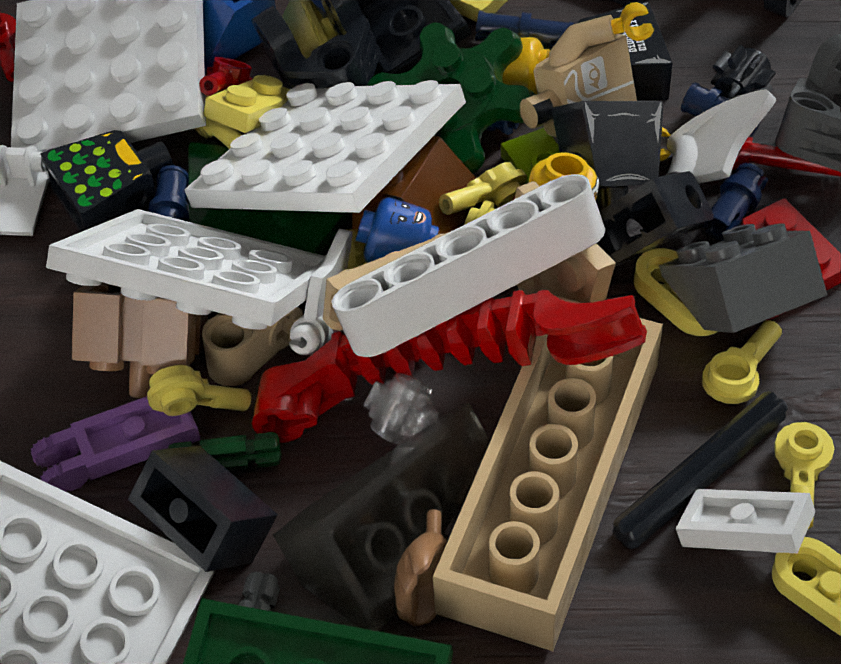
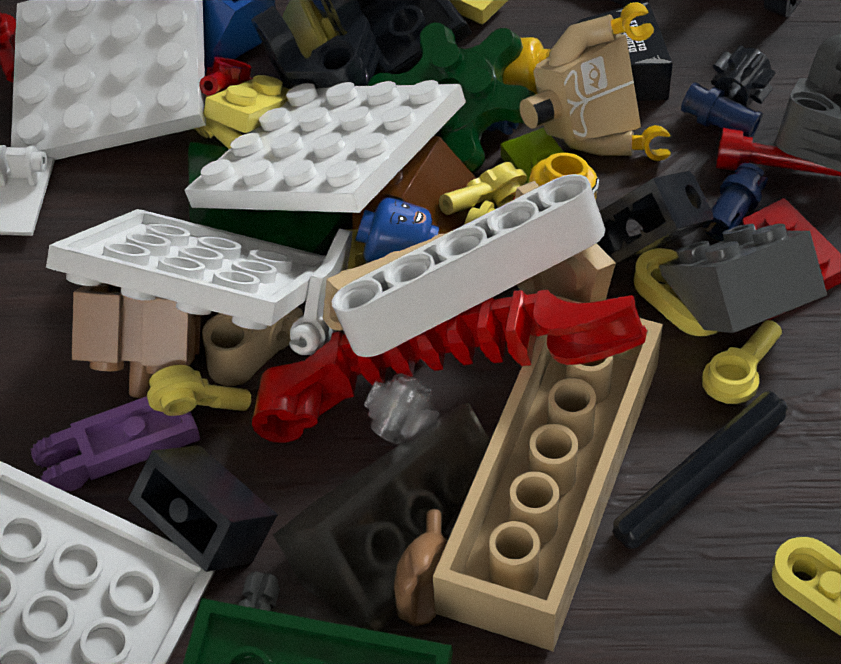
(103, 177): black torso -> none
(170, 193): dark blue pin -> none
(238, 452): dark green axle -> none
(525, 26): dark blue pin -> none
(615, 140): black torso -> none
(714, 138): white arm -> none
(746, 520): white plate -> none
(803, 454): light yellow plate -> none

